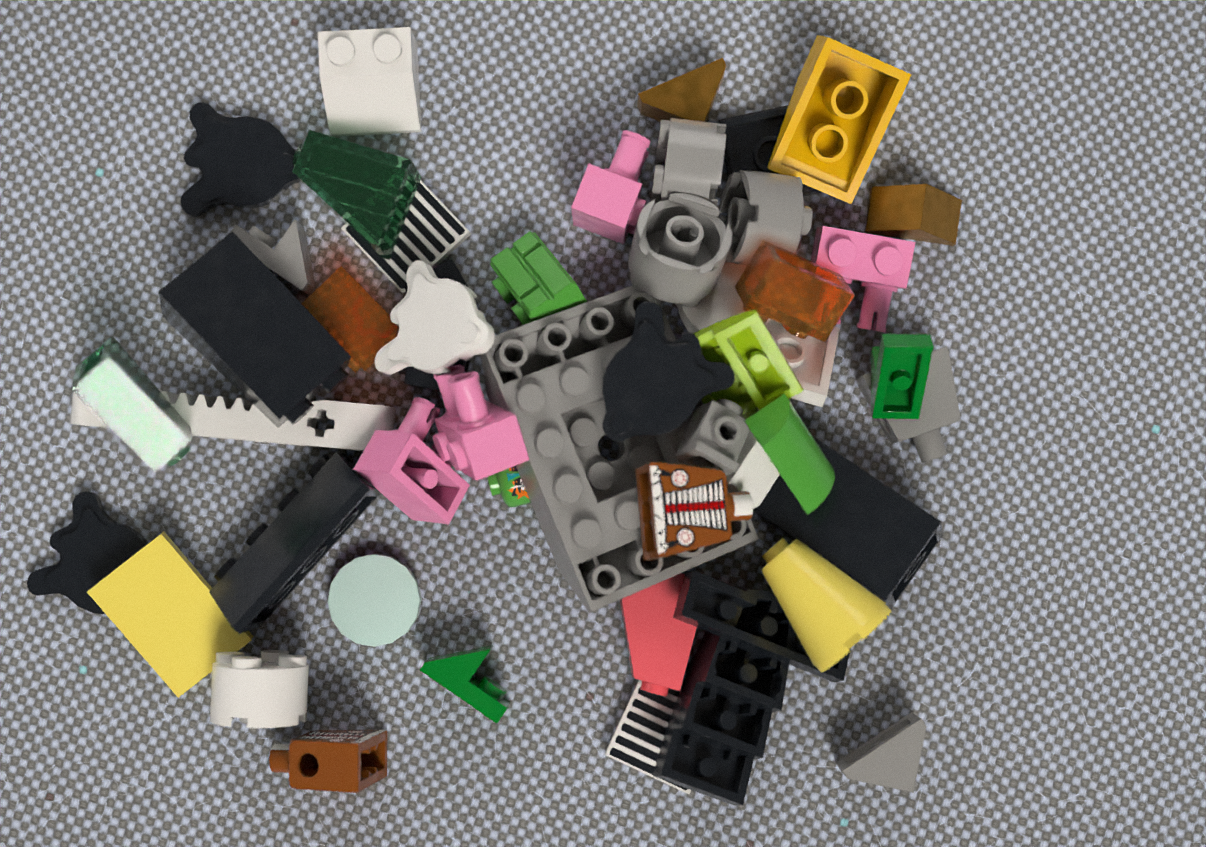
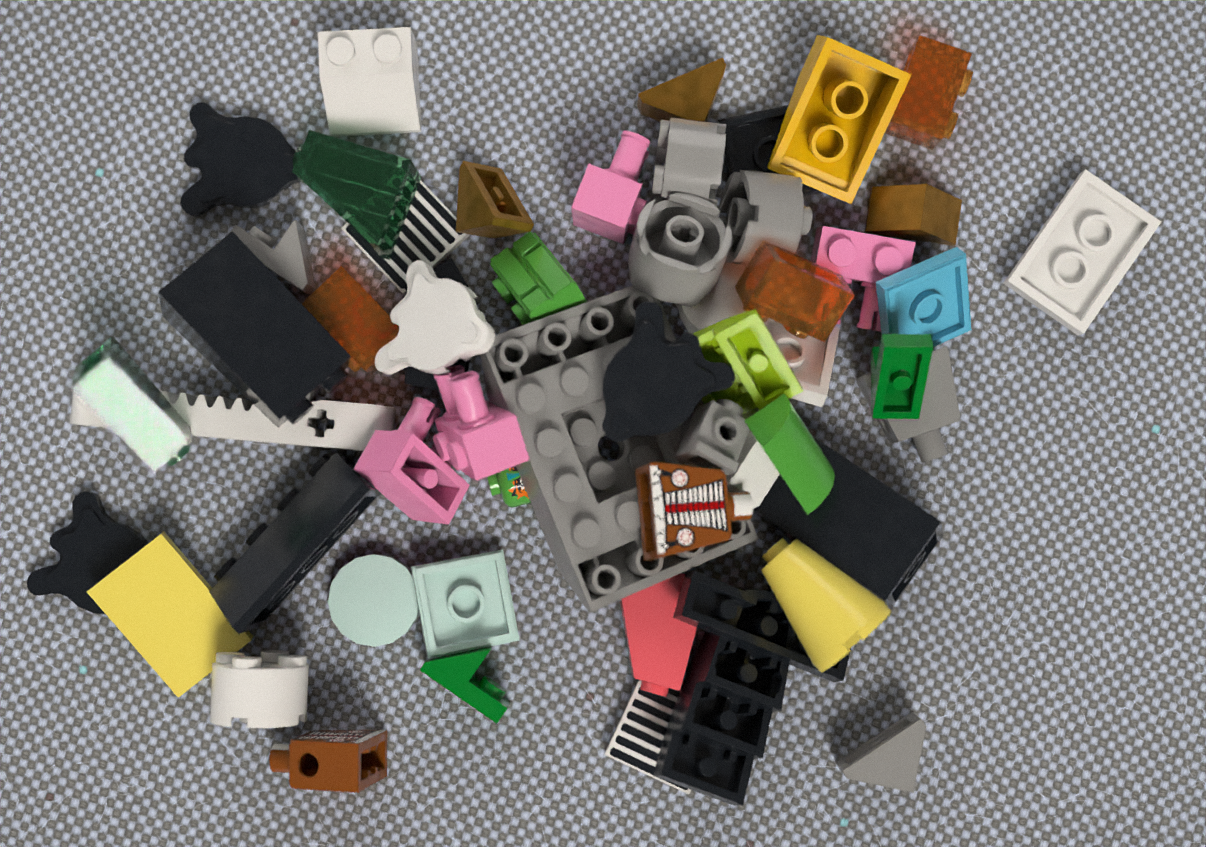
(465, 603): none -> light aqua tile
(488, 203): none -> pearl gold slope
(927, 102): none -> clear orange brick
(927, 298): none -> medium azure tile
(1082, 252): none -> white plate

